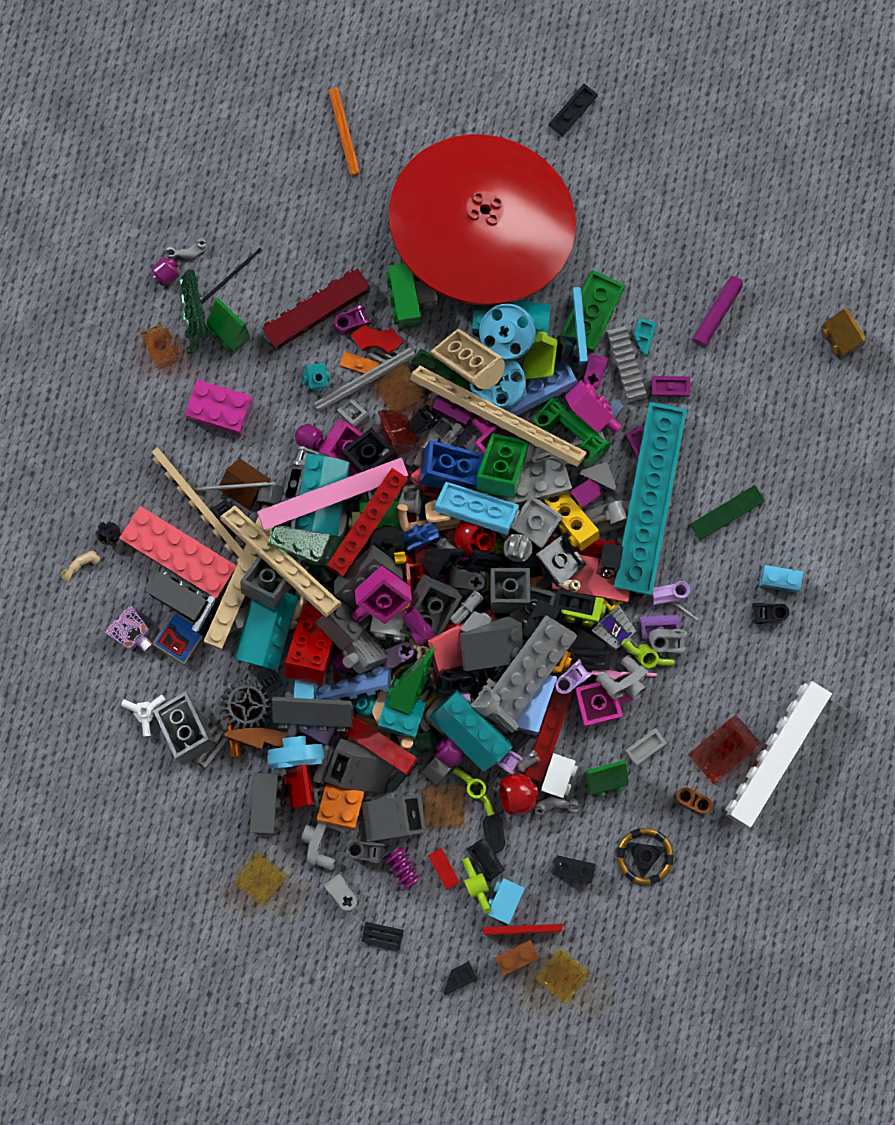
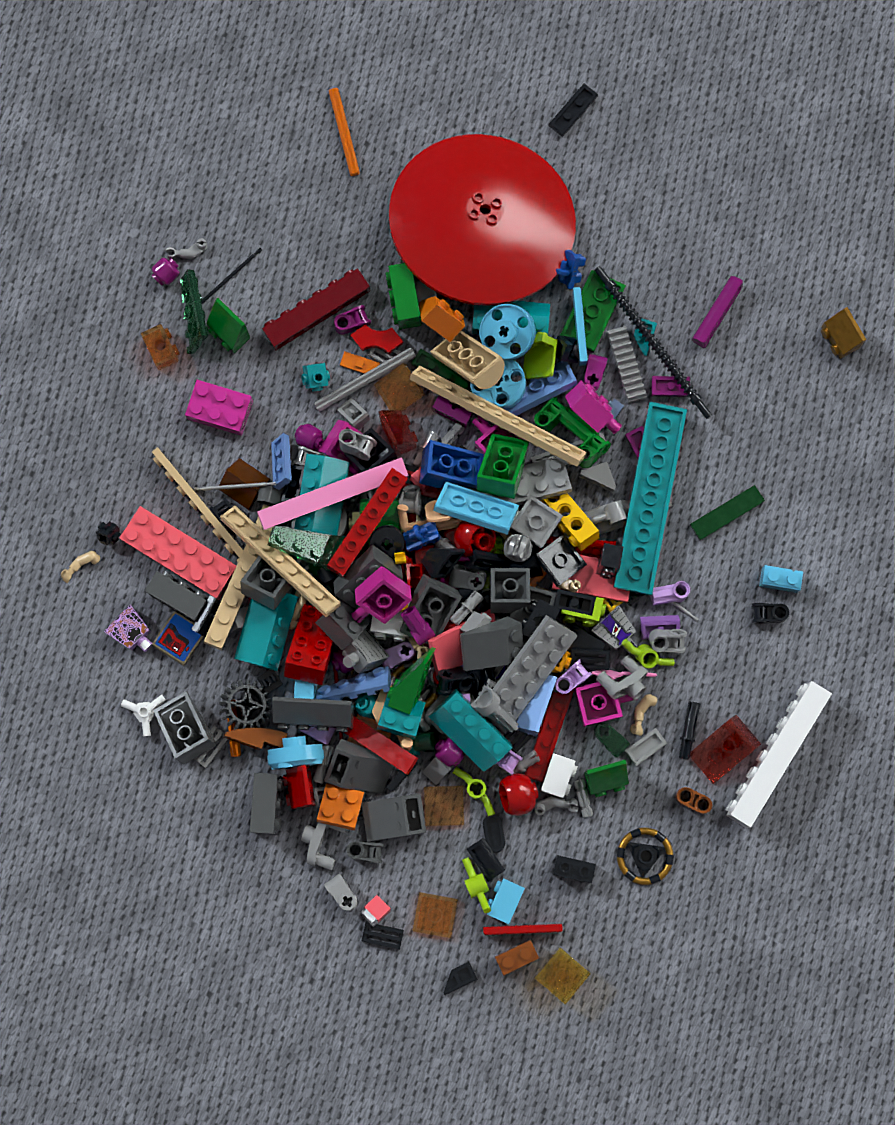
(260, 878): clear yellow brick -> none
(281, 461): none -> medium blue plate
(359, 446): none -> light grey piece
(375, 910): none -> coral piece
(403, 868): magenta piece -> none
(423, 420): black piece -> none
(435, 915): none -> clear orange tile
(441, 317): none -> orange slope
(443, 868): red piece -> none
(569, 269): none -> blue hips
(583, 798): none -> light grey axle
(586, 494): magenta brick -> none
(610, 285): none -> black hose
(613, 741): none -> clear green piece
(647, 701): none -> tan arm
(689, 730): none -> black axle

